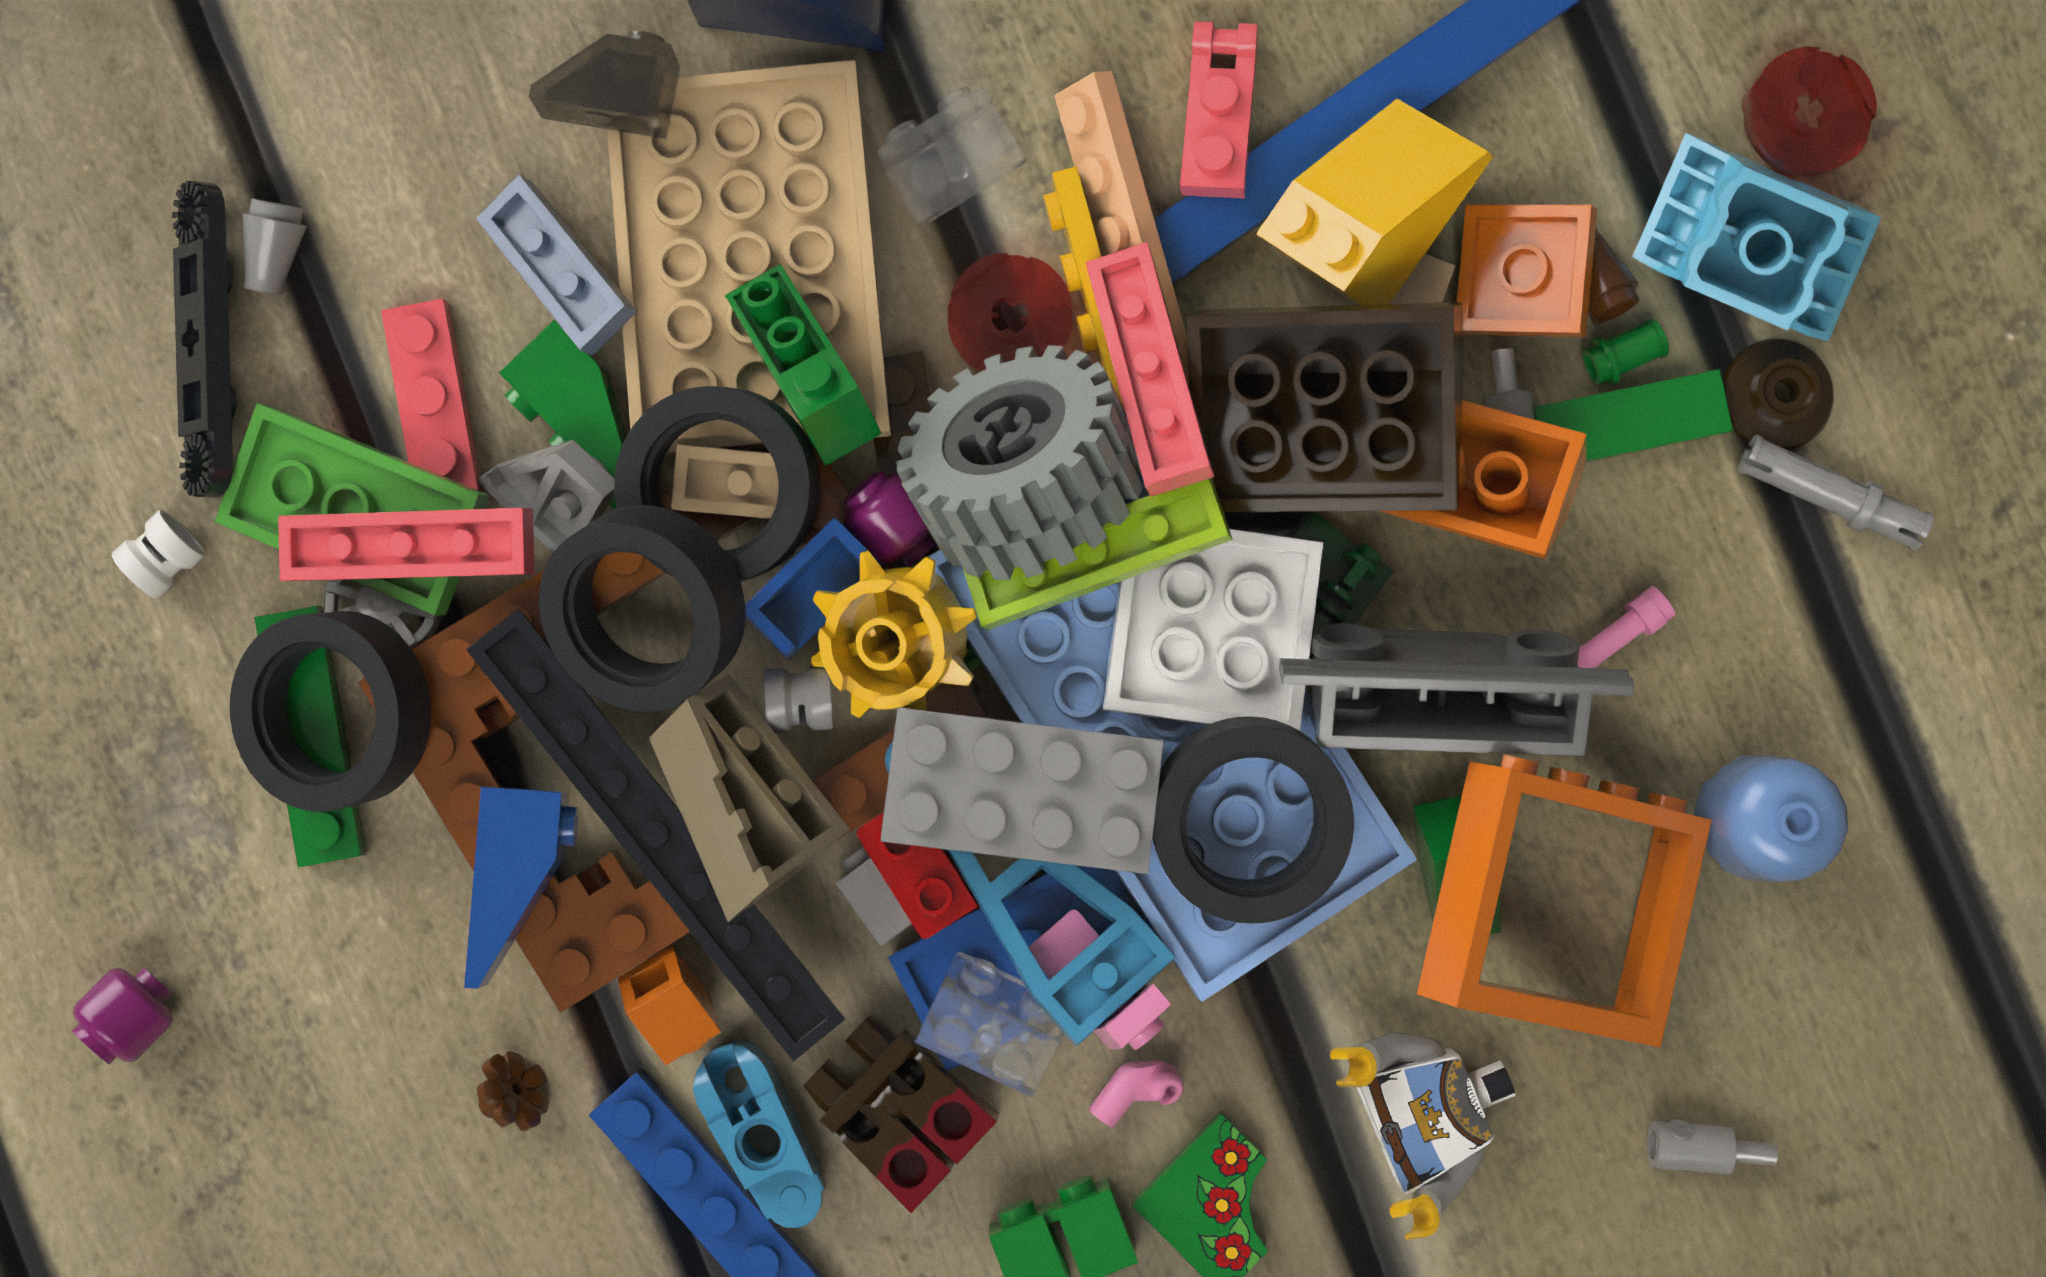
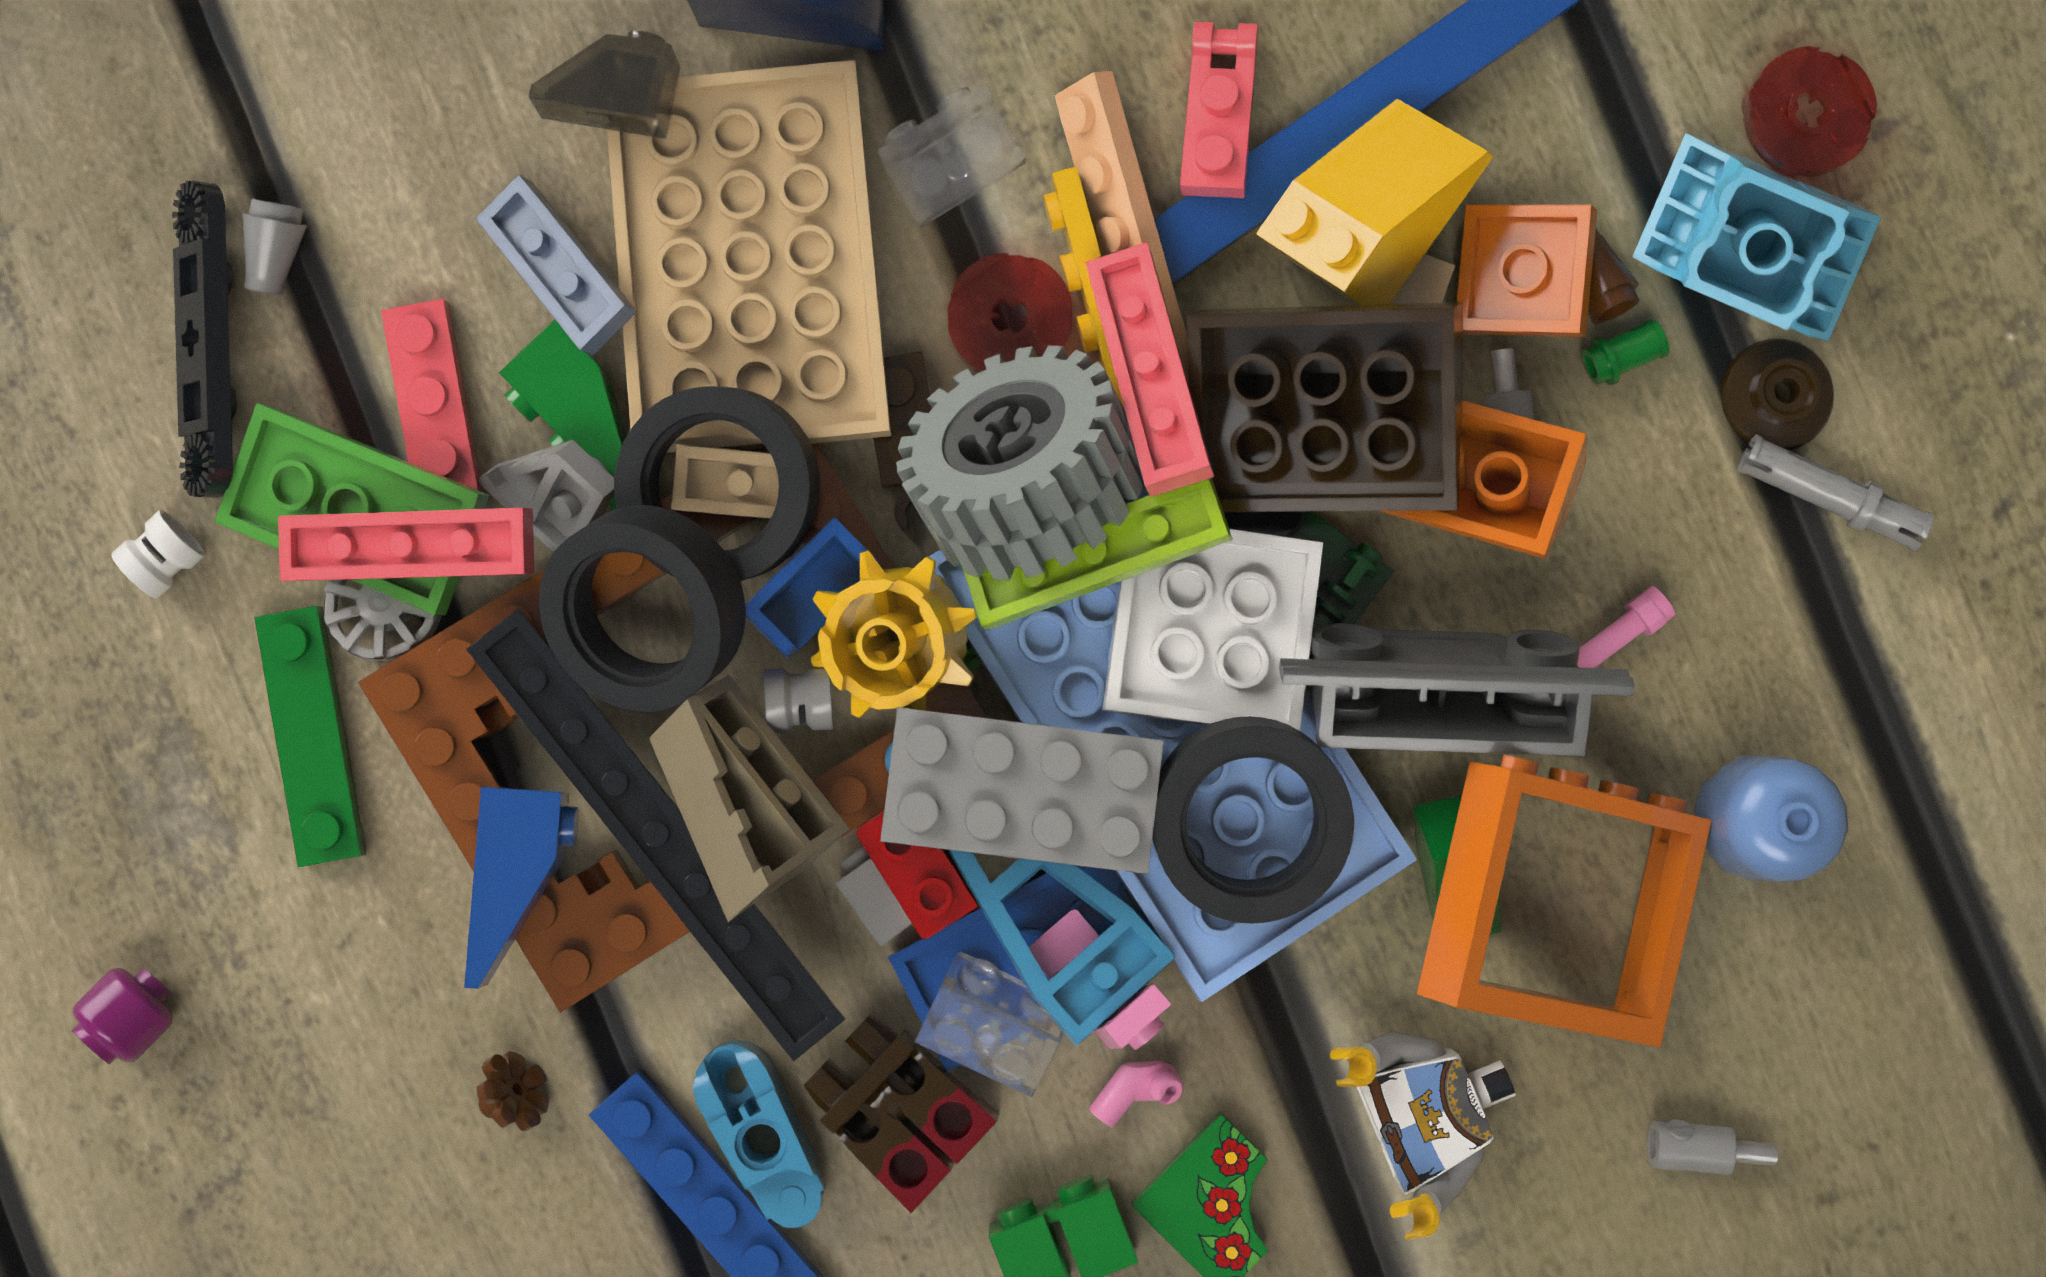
(262, 721): black tyre -> none
(669, 1005): orange brick -> none
(804, 364): green slope -> none
(886, 520): magenta head -> none
(1645, 415): green tile -> none

